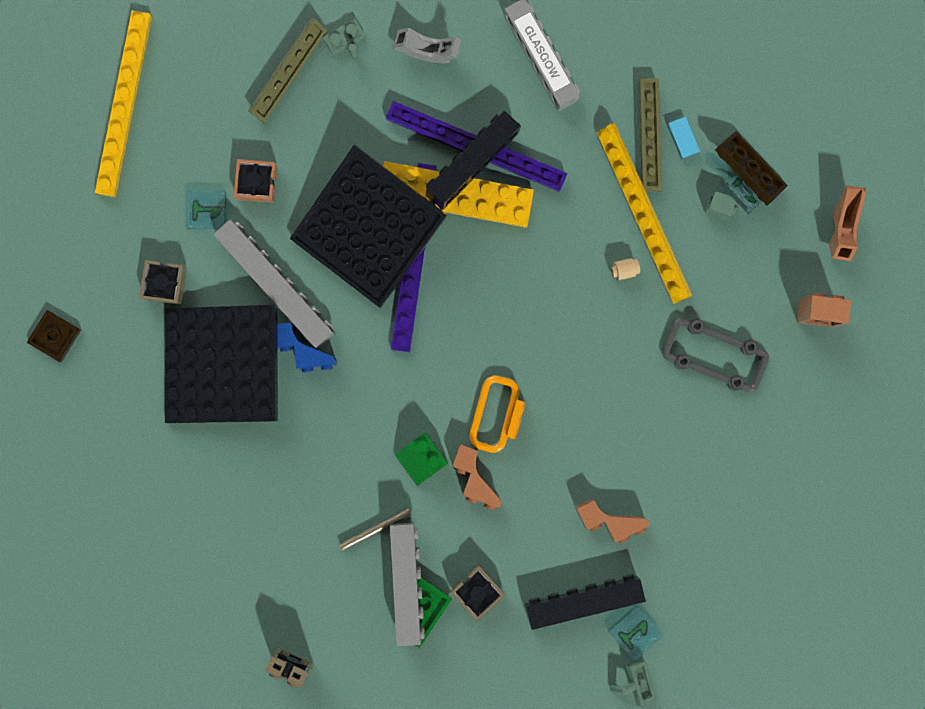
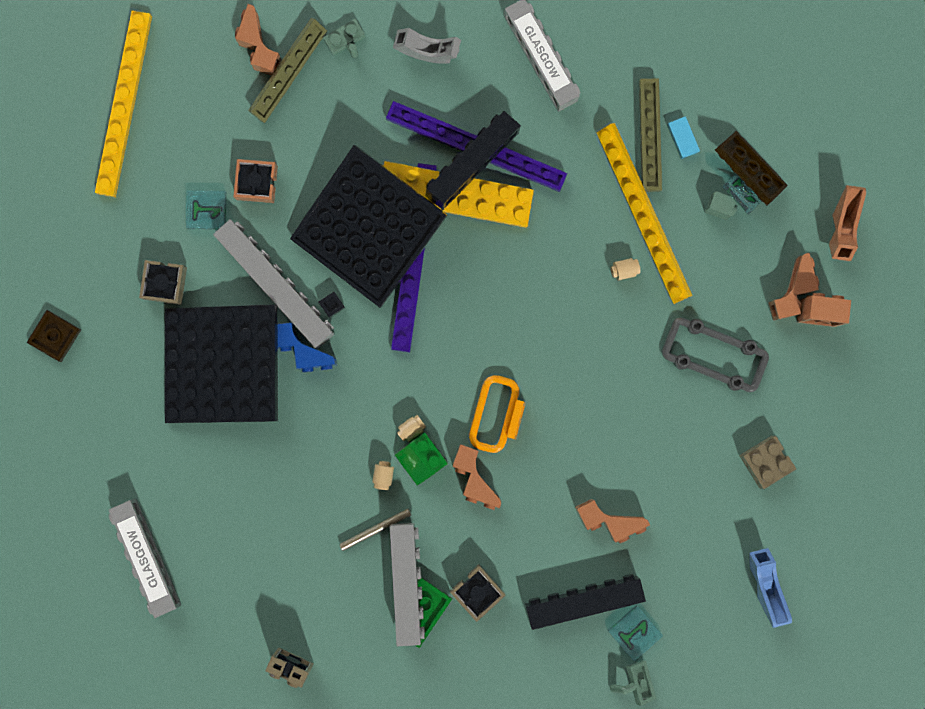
(144, 557): none -> light grey brick
(250, 37): none -> nougat arch
(331, 304): none -> black plate
(383, 475): none -> tan brick
(411, 428): none -> tan brick
(767, 462): none -> dark tan piece
(768, 587): none -> medium blue arch
(801, 282): none -> nougat arch

